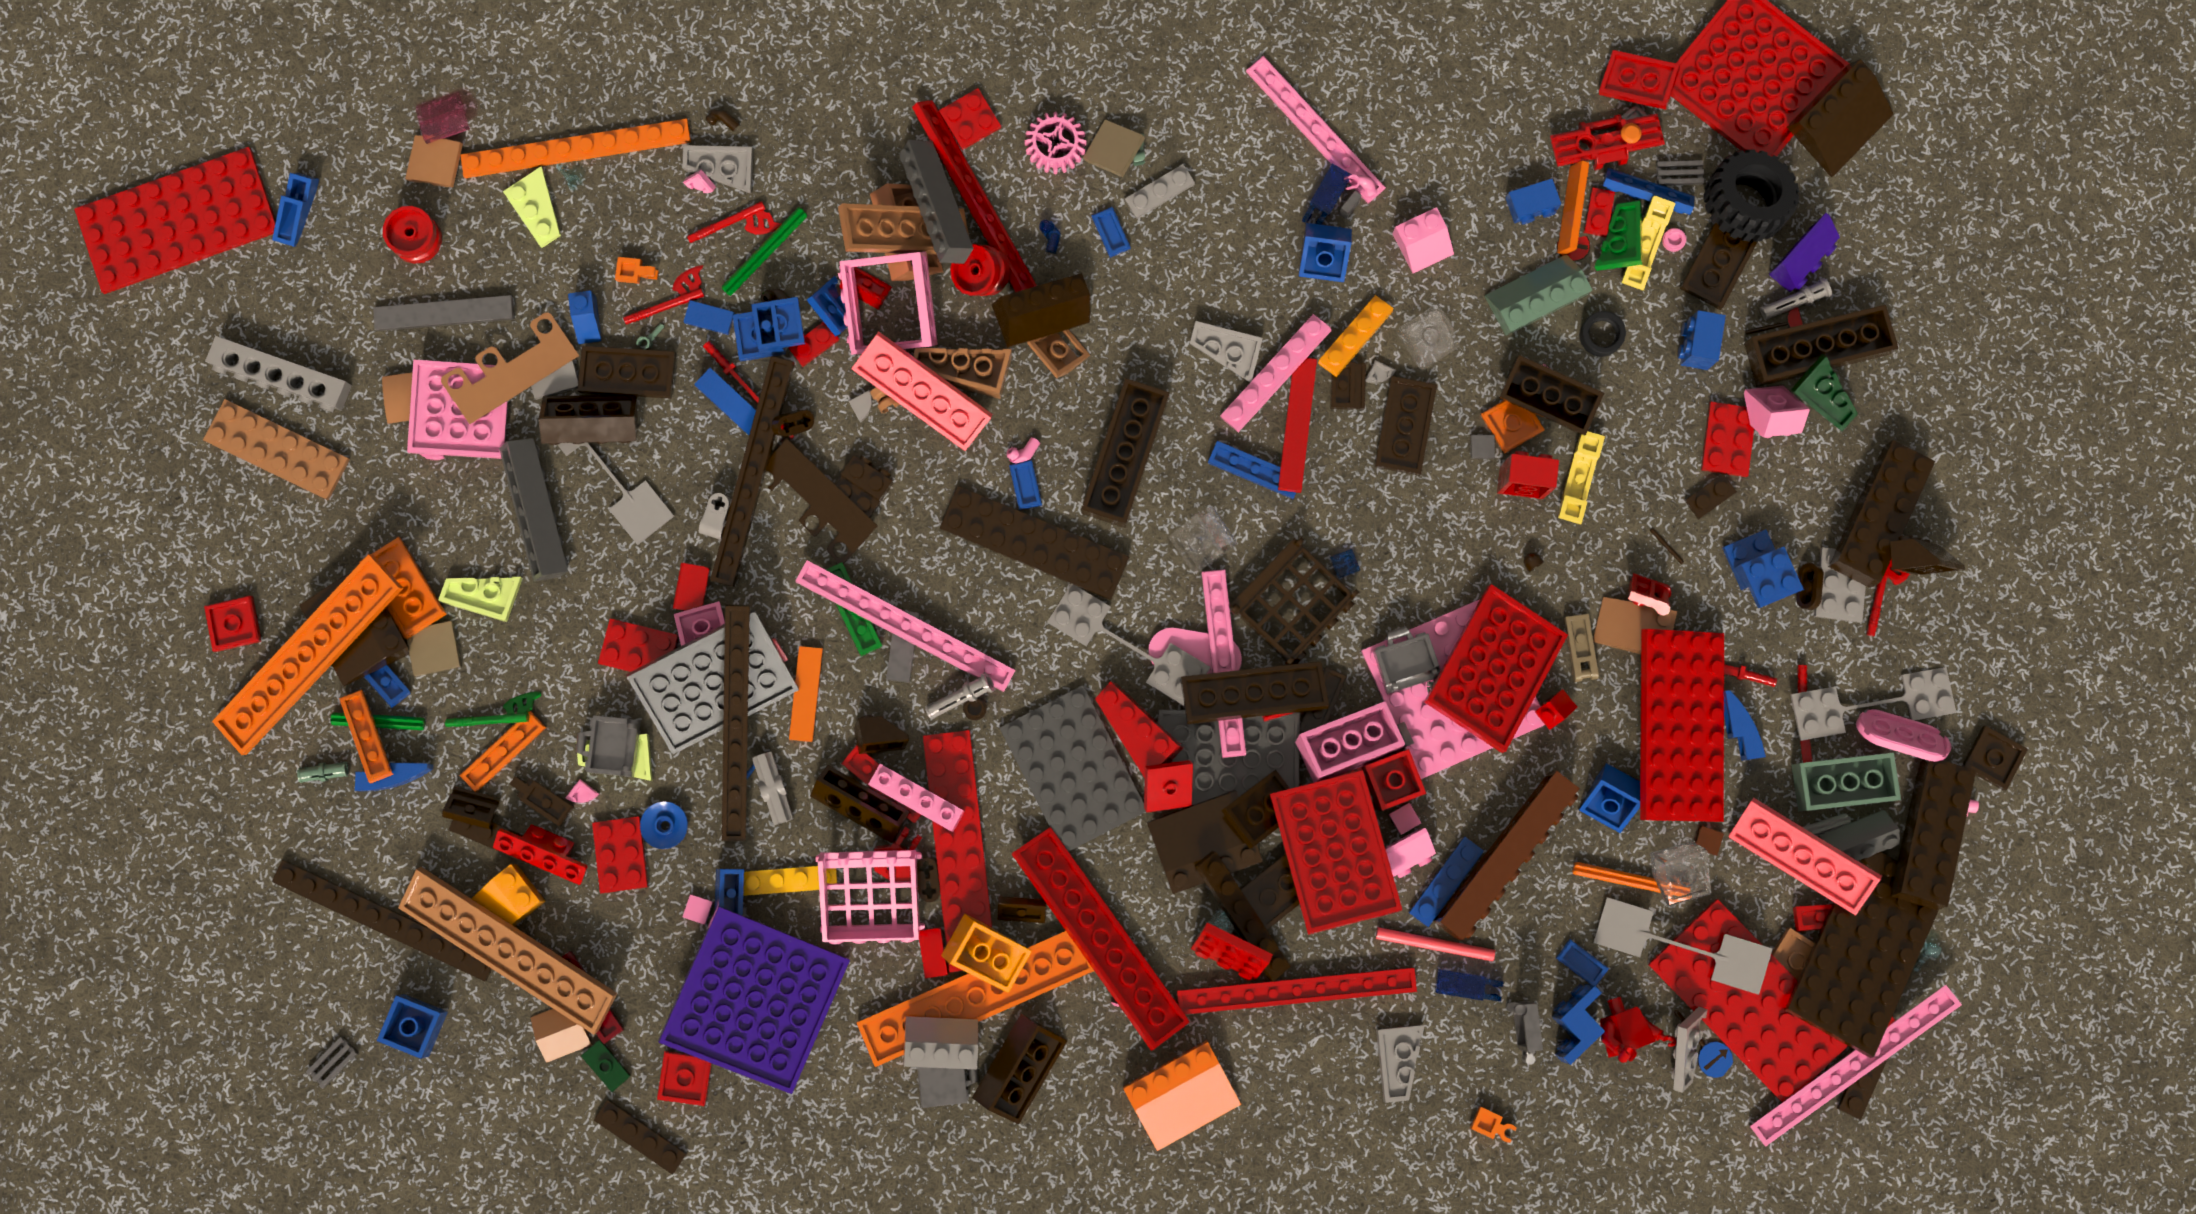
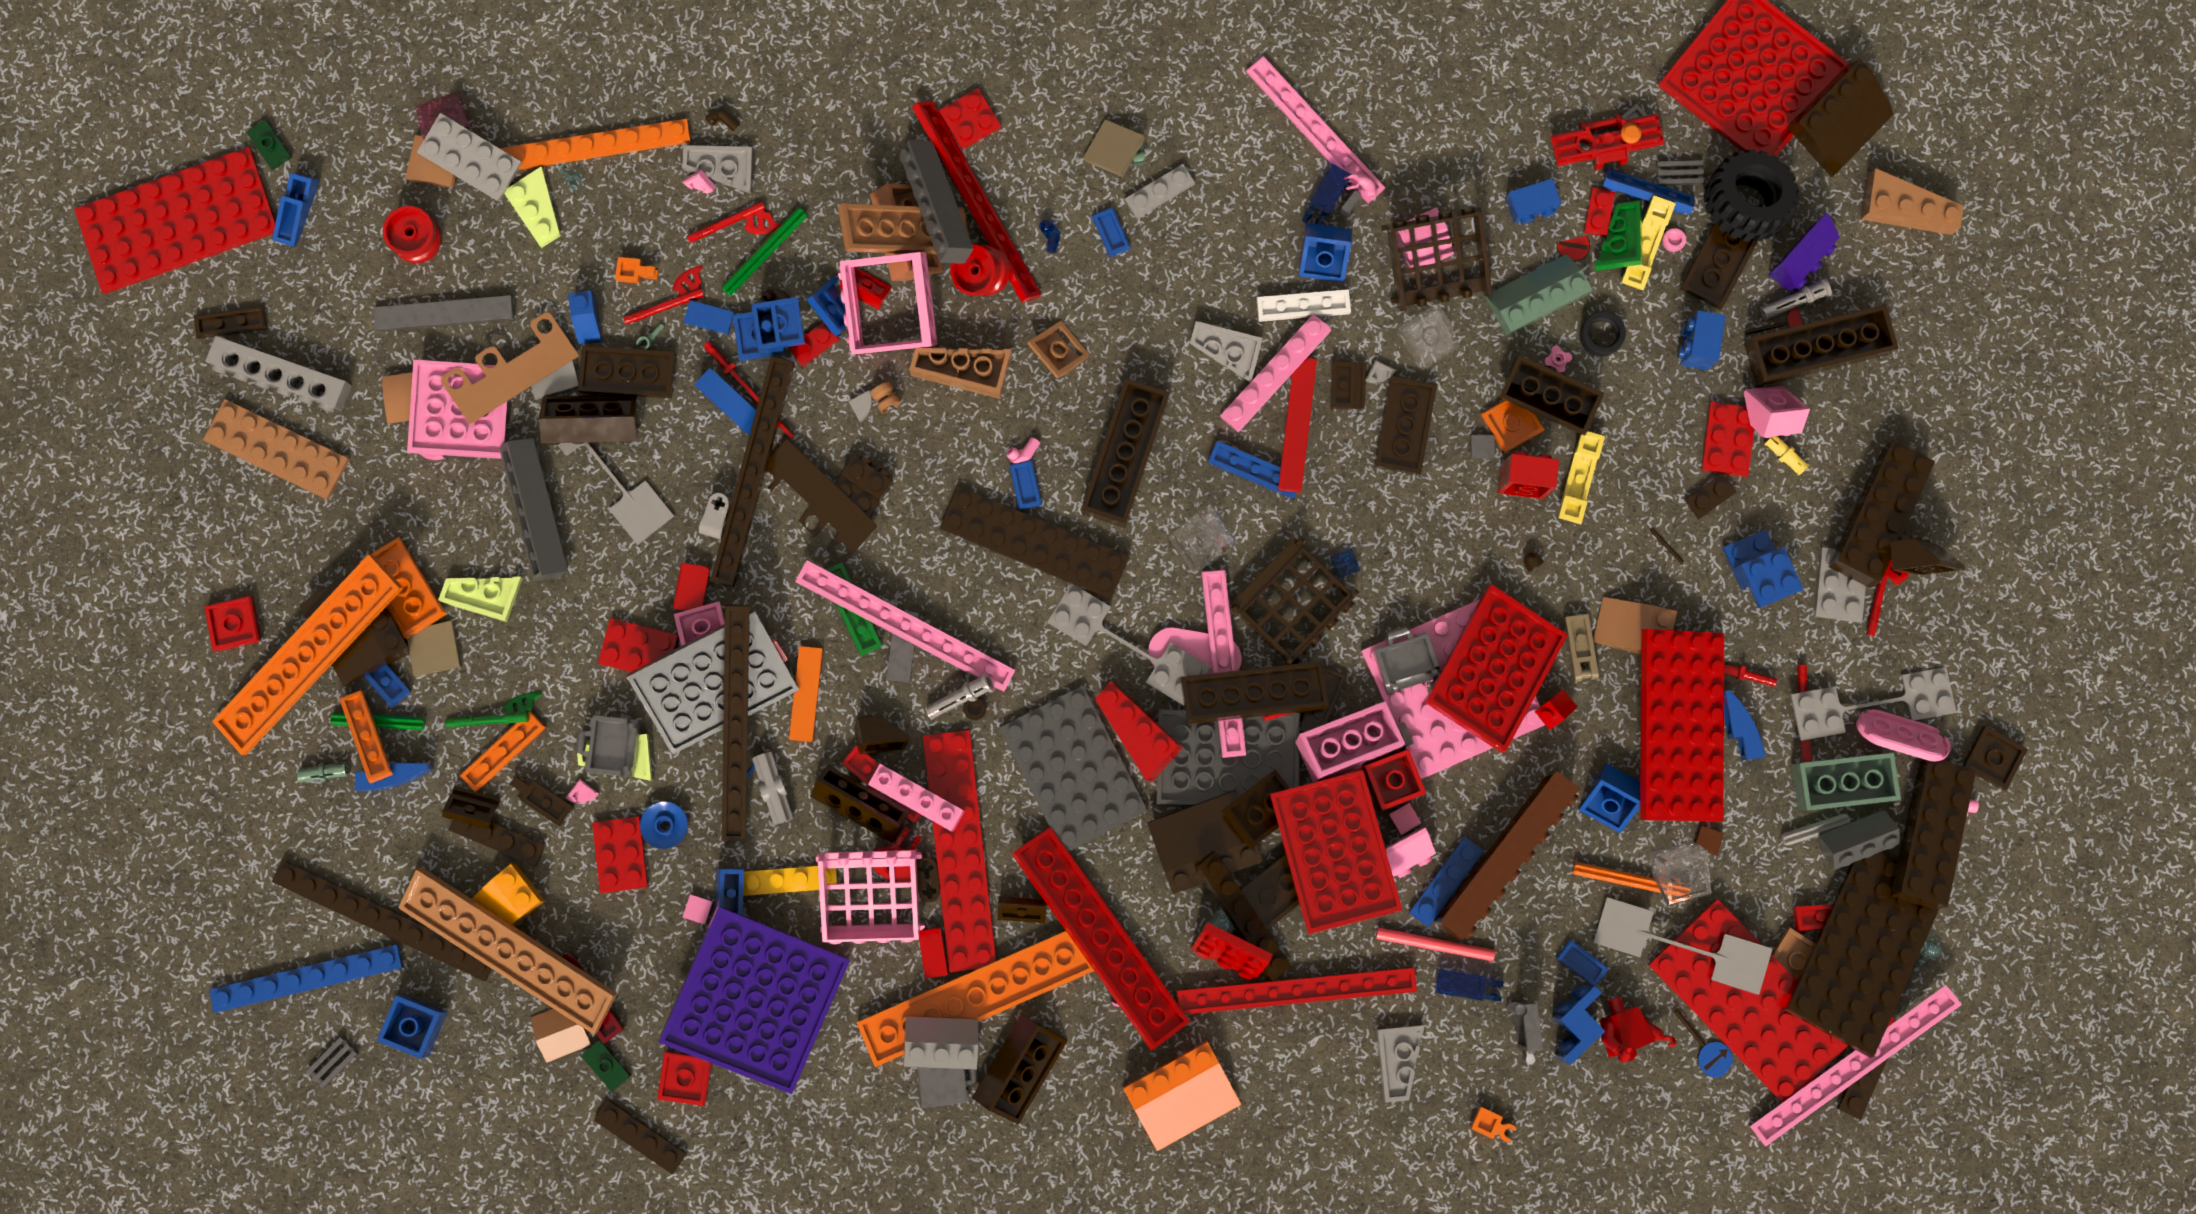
(230, 322): none -> dark brown tile
(269, 144): none -> dark green plate
(306, 978): none -> blue plate
(469, 157): none -> light grey plate
(543, 851): red bracket -> none
(791, 418): dark brown beam -> none
(921, 391): coral plate -> none
(986, 953): light orange slope -> none
(1043, 310): dark brown slope -> none
(1046, 139): bright pink gear -> none
(1168, 786): plate -> none
(1303, 305): none -> white plate
(1355, 336): light orange plate -> none
(1442, 291): none -> dark brown window
(1558, 365): none -> bright pink plate
(1573, 207): orange tile -> none
(1639, 79): red plate -> none
(1643, 590): red plate -> none
(1687, 1037): light grey wing -> none
(1787, 454): none -> light yellow pin
(1805, 856): coral plate -> none
(1812, 586): dark brown plate -> none
(1825, 394): dark green wing -> none
(1907, 205): none -> medium nougat wedge

